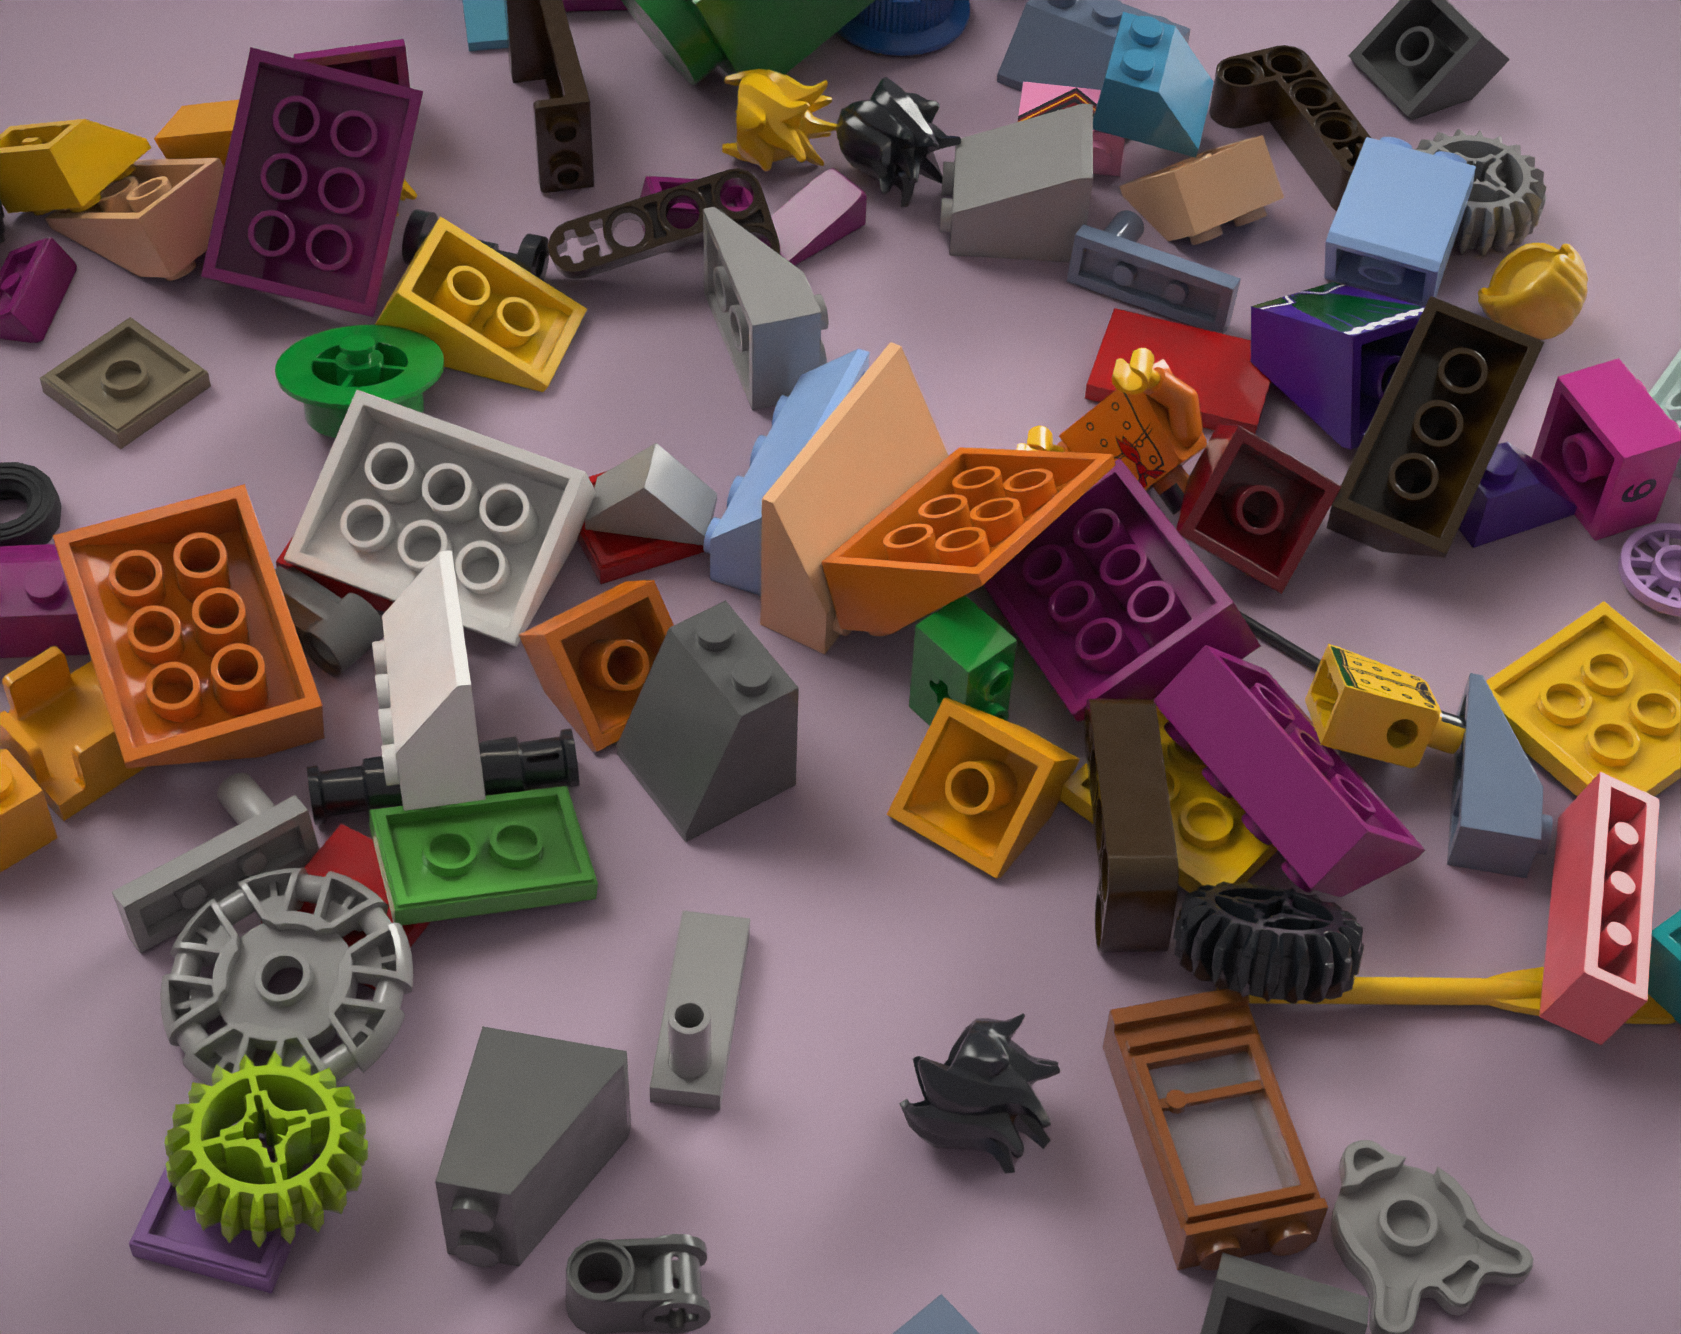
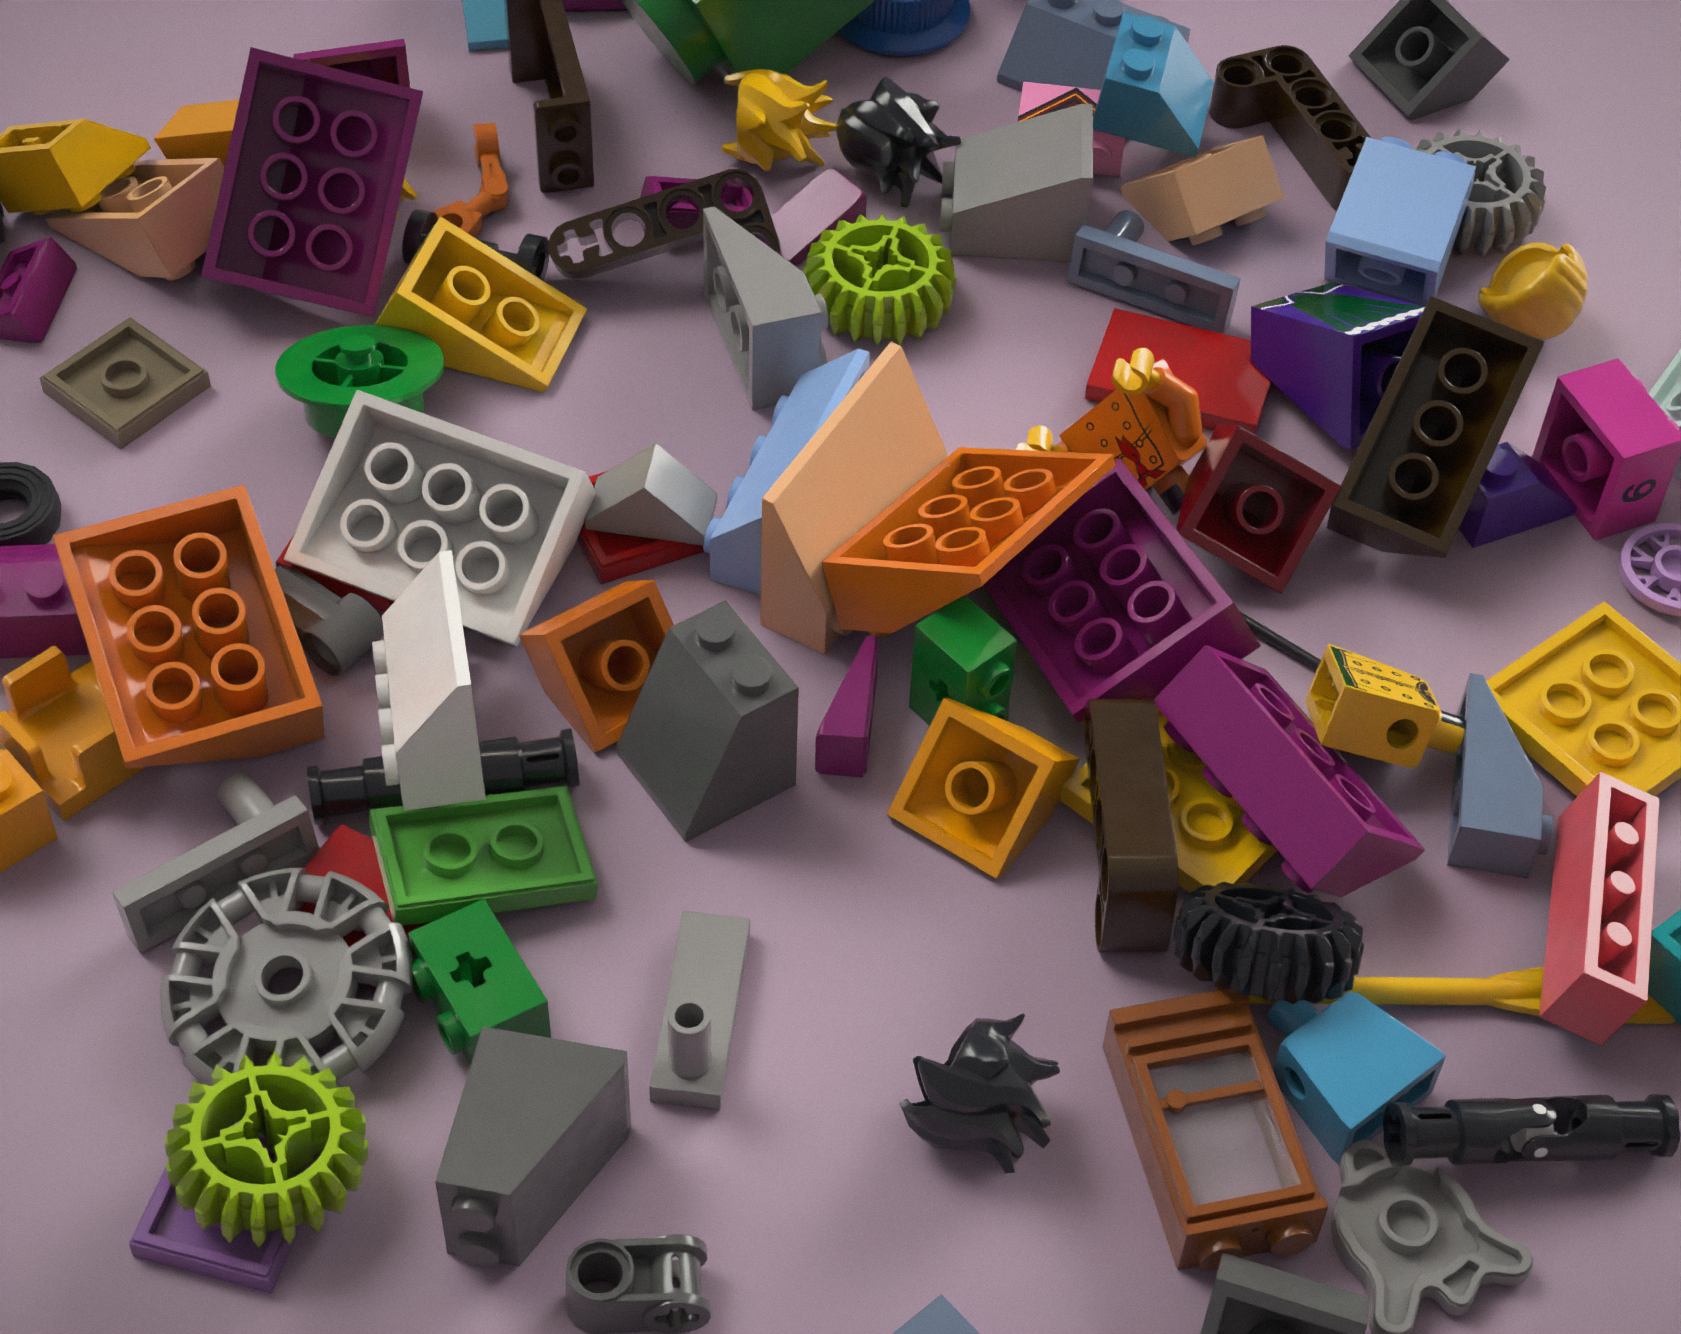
(475, 979): none -> green brick
(494, 190): none -> orange piece
(846, 728): none -> magenta slope
(881, 278): none -> lime gear
(1348, 1066): none -> dark azure torso
(1525, 1128): none -> black piece

